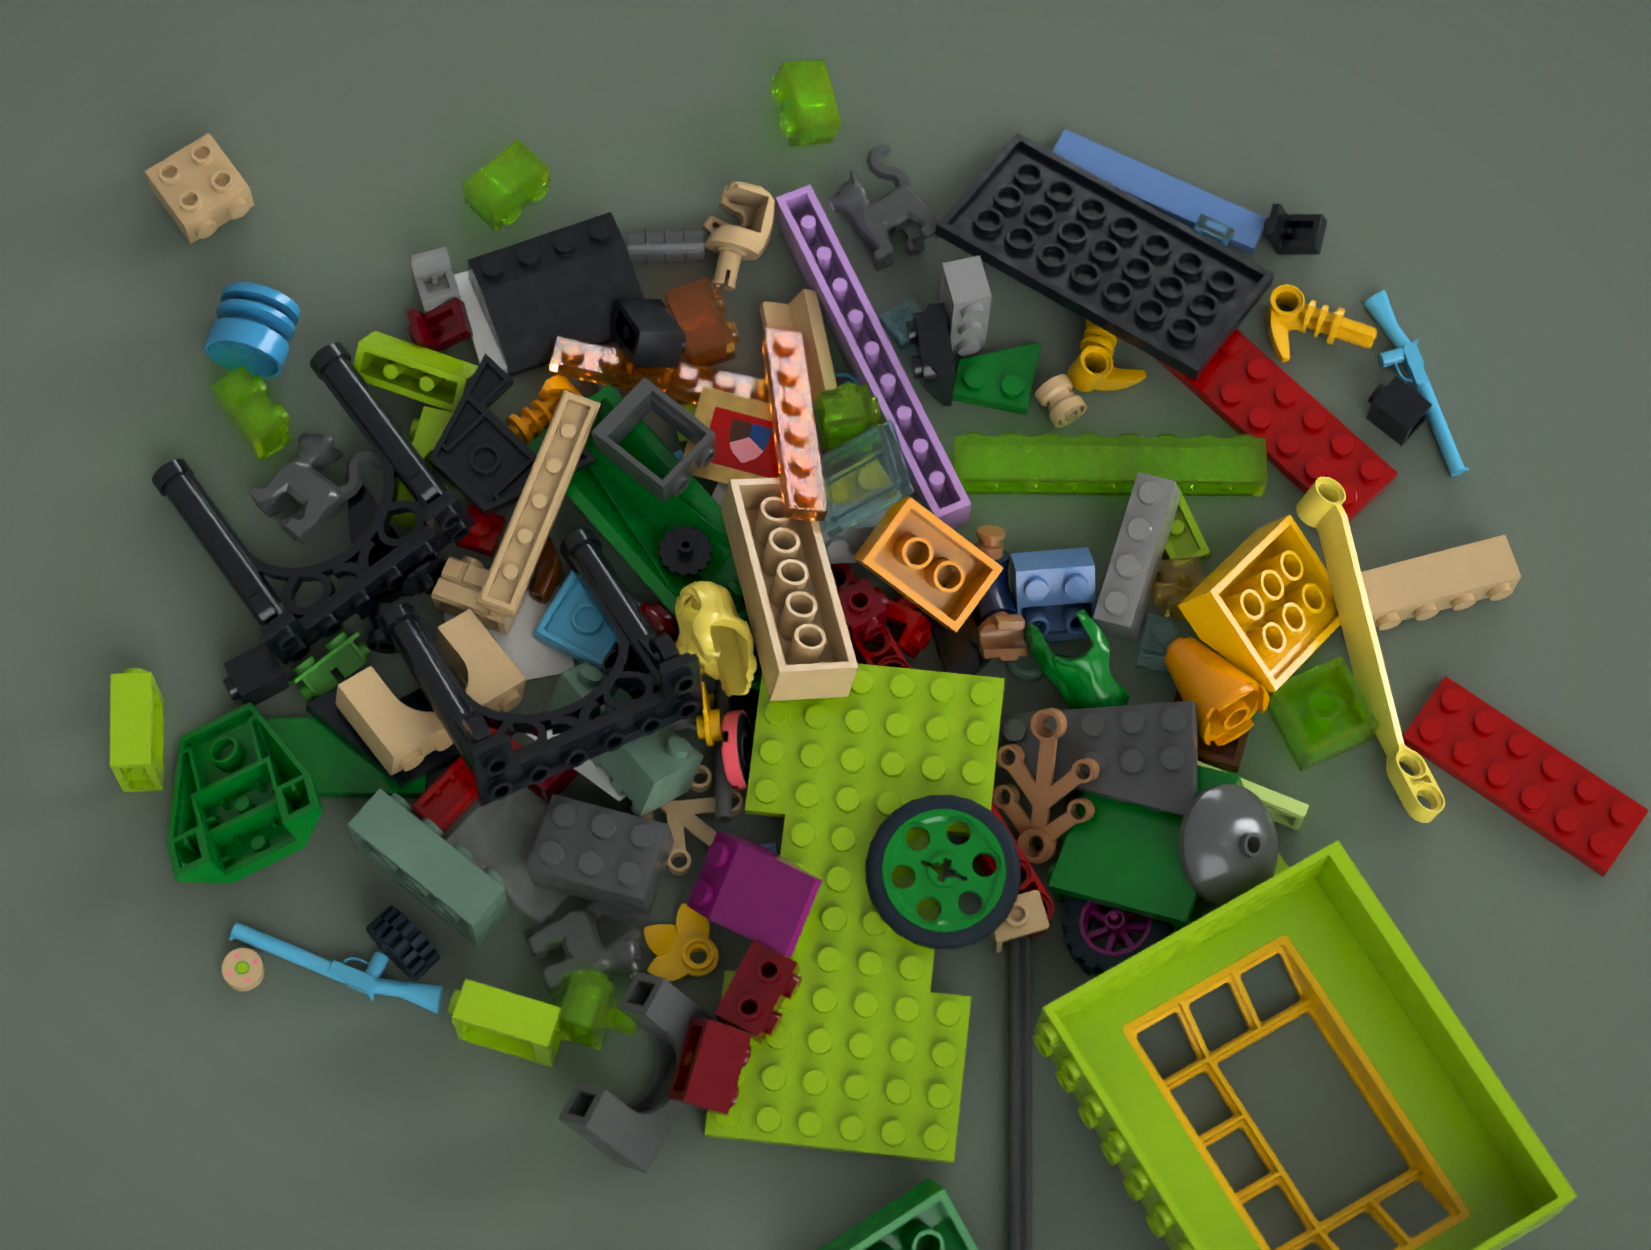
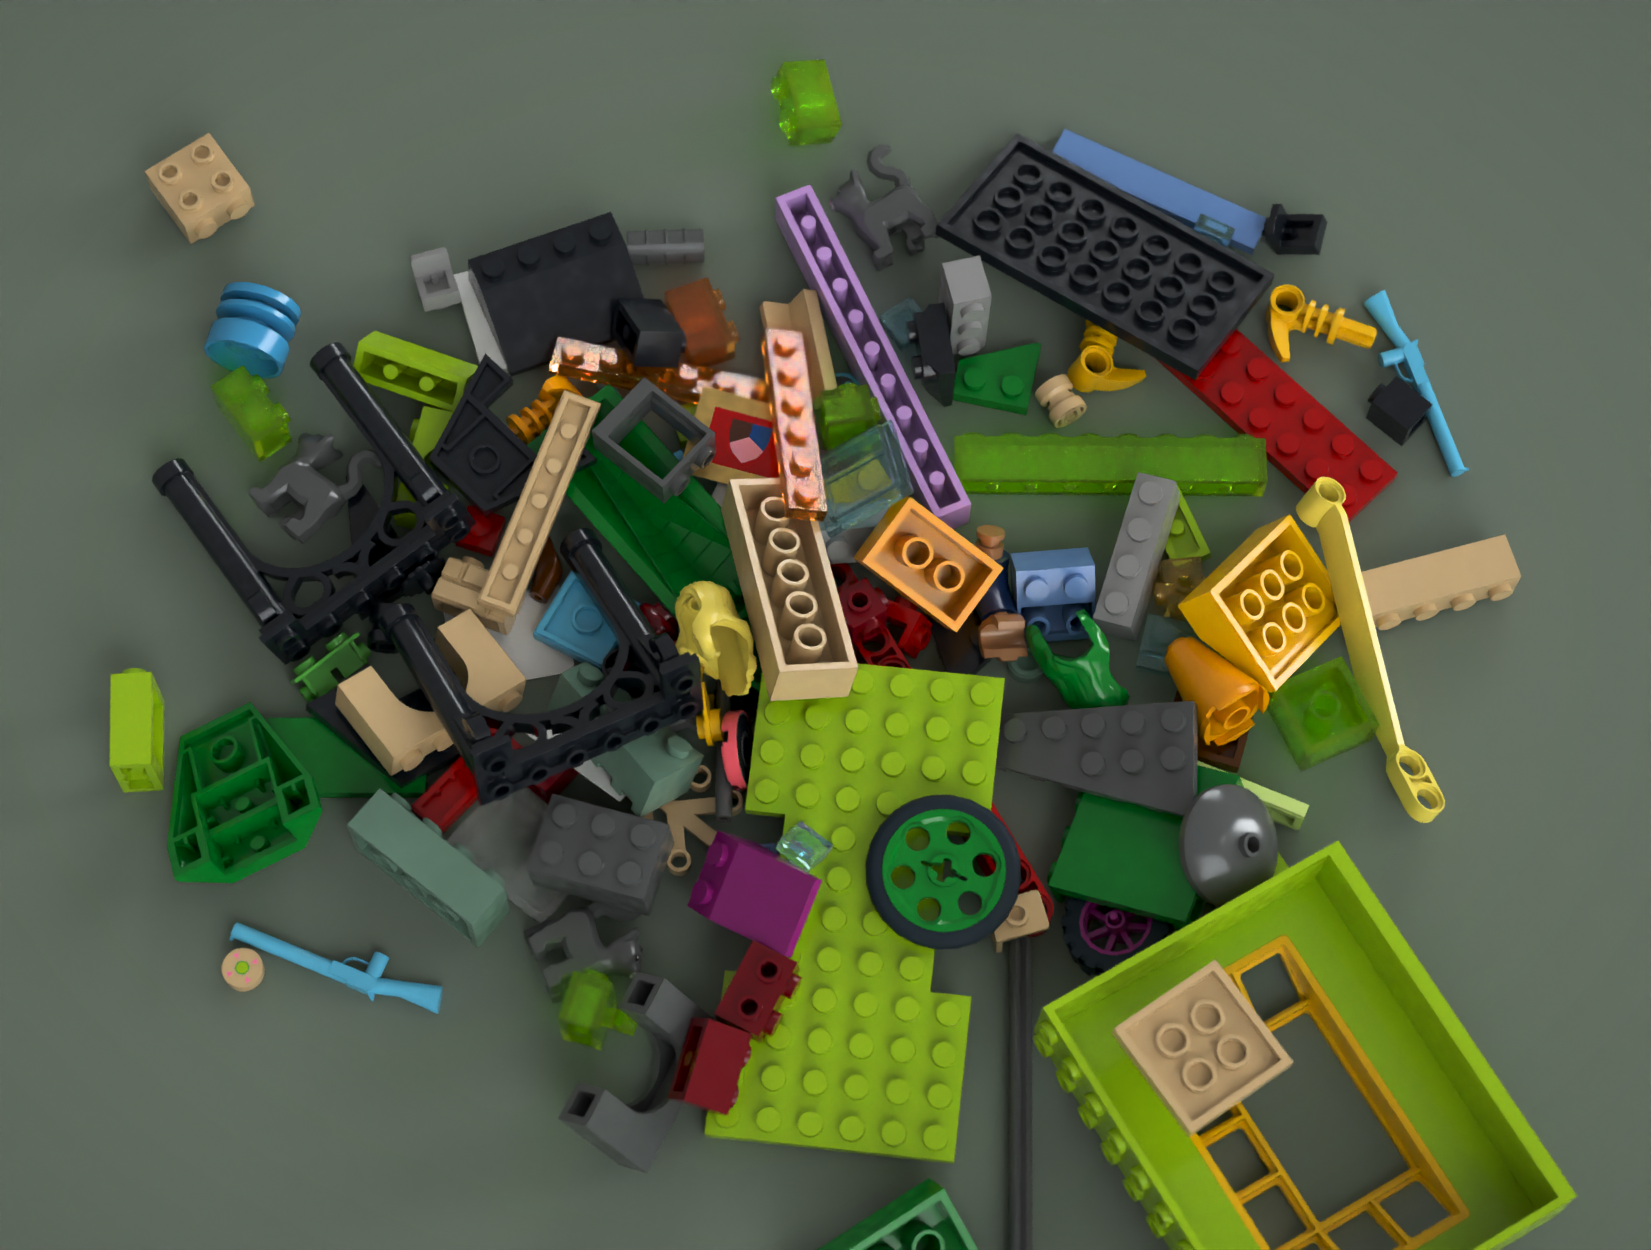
(254, 676): black brick -> none
(403, 943): black bush -> none
(440, 326): dark red bracket -> none
(506, 1022): lime window -> none
(507, 186): clear neon green brick -> none
(678, 943): yellow plate -> none
(685, 551): black piece -> none
(745, 242): tan piece -> none
(804, 847): none -> clear light blue plate
(1042, 791): medium nougat plant -> none
(1202, 1048): none -> tan plate
(1524, 776): red plate -> none

